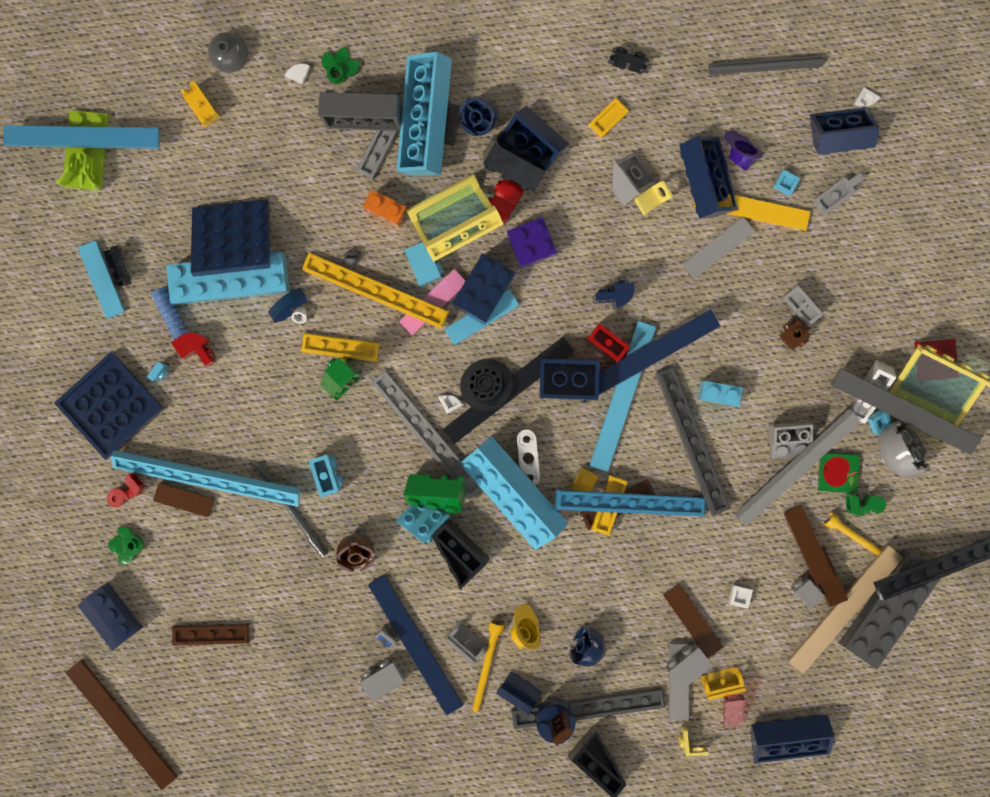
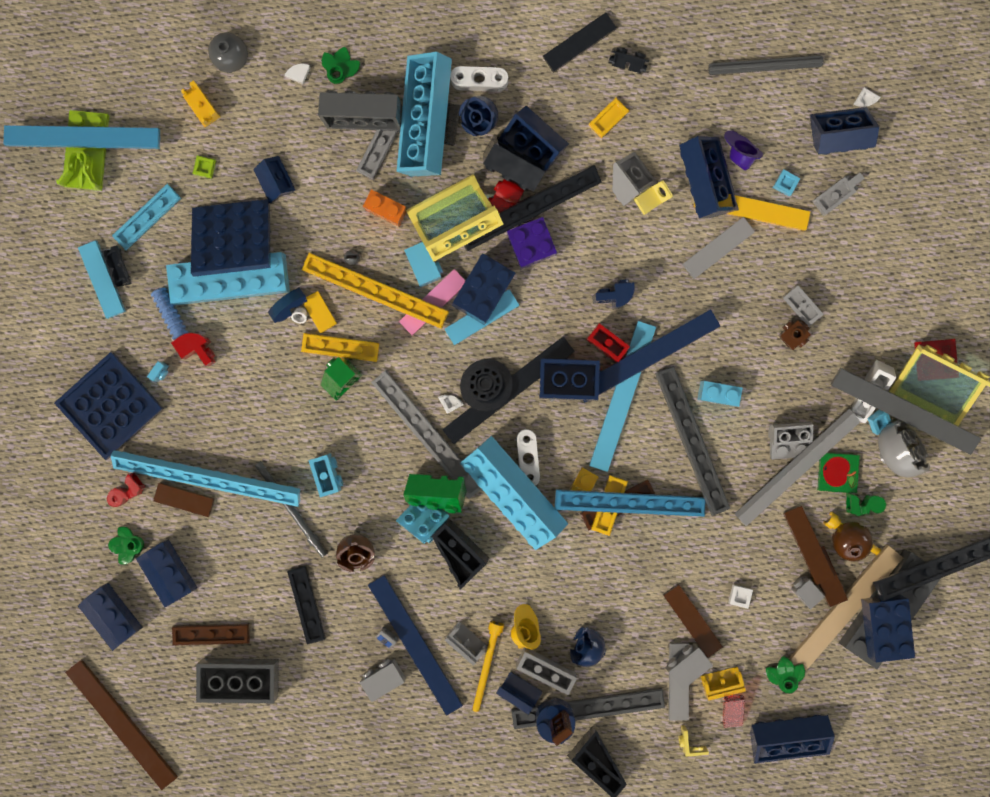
(146, 217): none -> medium azure tile
(166, 573): none -> dark blue slope
(204, 167): none -> lime tile
(237, 680): none -> dark grey brick
(273, 178): none -> dark blue panel
(306, 605): none -> black tile
(319, 312): none -> yellow tile
(490, 75): none -> white piece
(541, 202): none -> black tile
(546, 670): none -> light grey brick
(579, 42): none -> black tile
(785, 673): none -> green plate
(852, 541): none -> reddish brown cylinder
(888, 629): none -> dark blue brick

